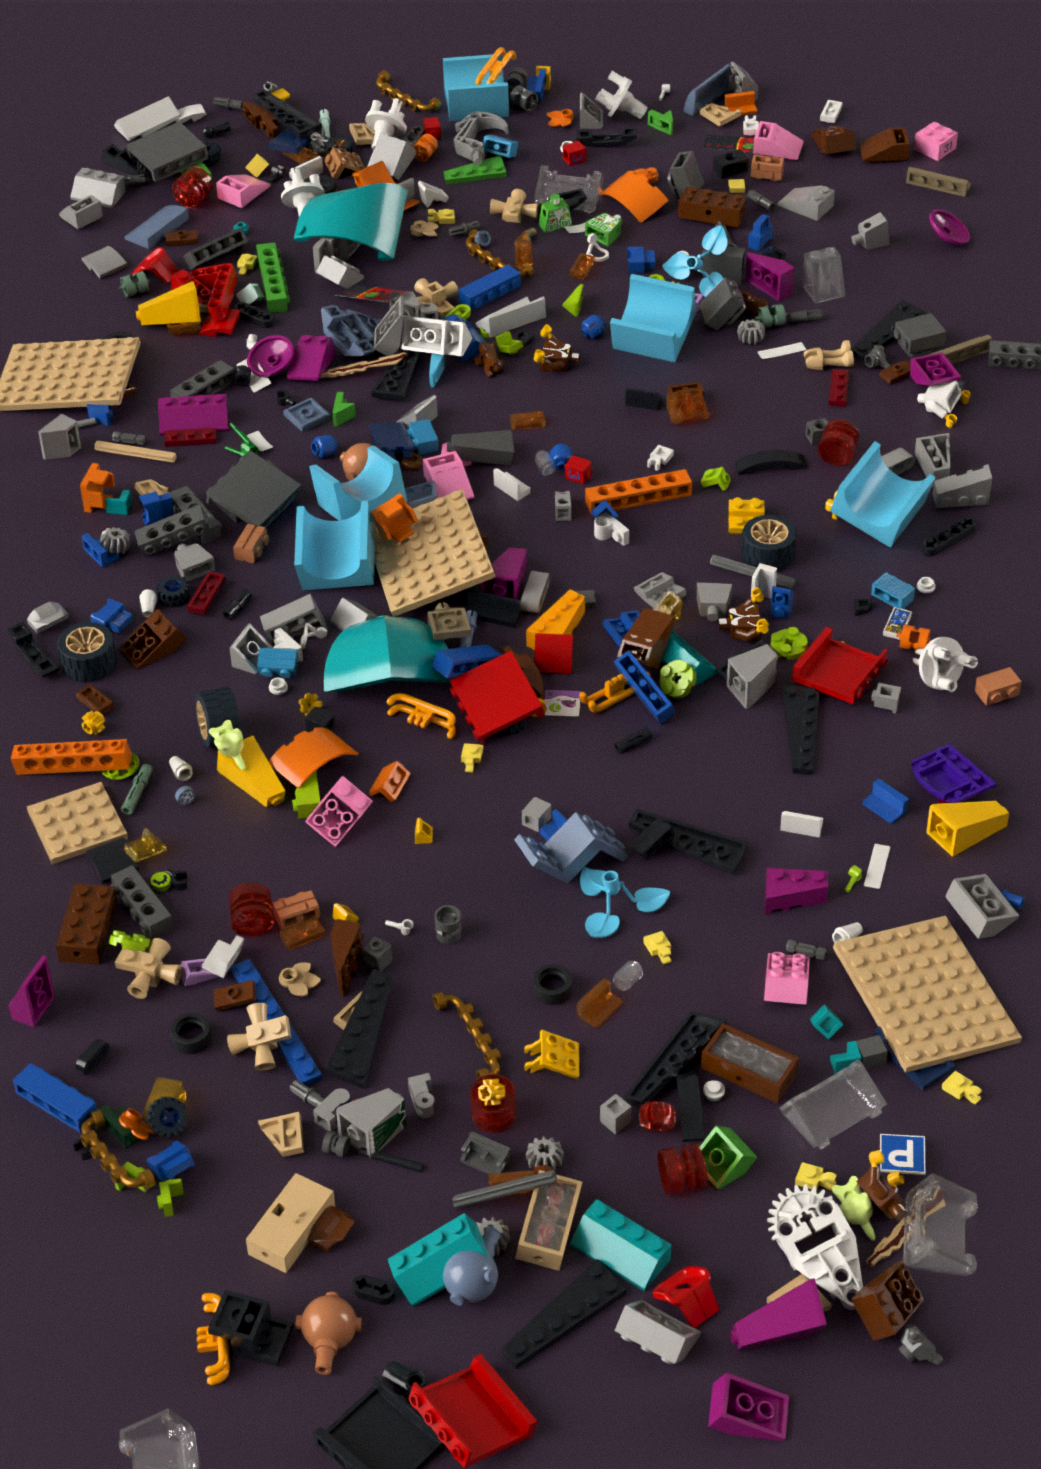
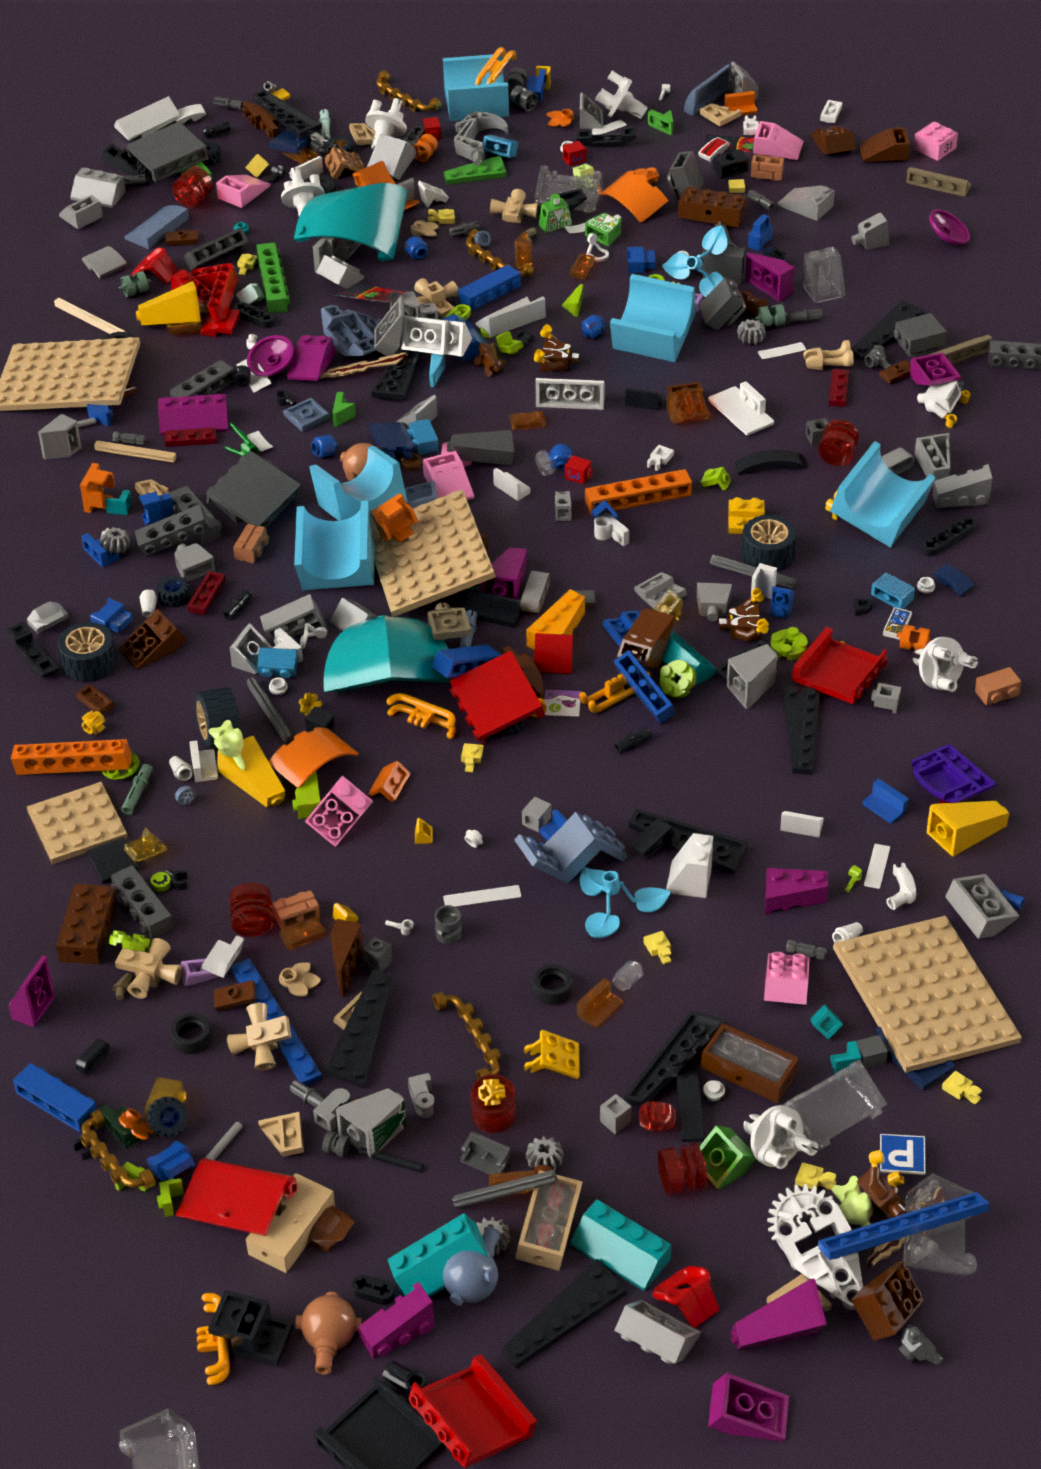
(86, 316): none -> tan axle
(121, 986): none -> dark tan bar
(203, 763): none -> white panel
(226, 1139): none -> light grey bar
(242, 1192): none -> red door
(269, 709): none -> dark grey axle
(398, 1324): none -> magenta wedge
(416, 247): none -> blue head
(473, 838): none -> white plate
(482, 896): none -> white sticker
(570, 393): none -> white slope
(583, 170): none -> yellowish green panel
(609, 127): none -> white sticker
(692, 867): none -> white slope
(712, 148): none -> slope
(743, 408): none -> white bracket
(778, 1136): none -> white piece
(903, 1226): none -> blue plate
(907, 887): none -> white arm
(957, 580): none -> dark blue slope

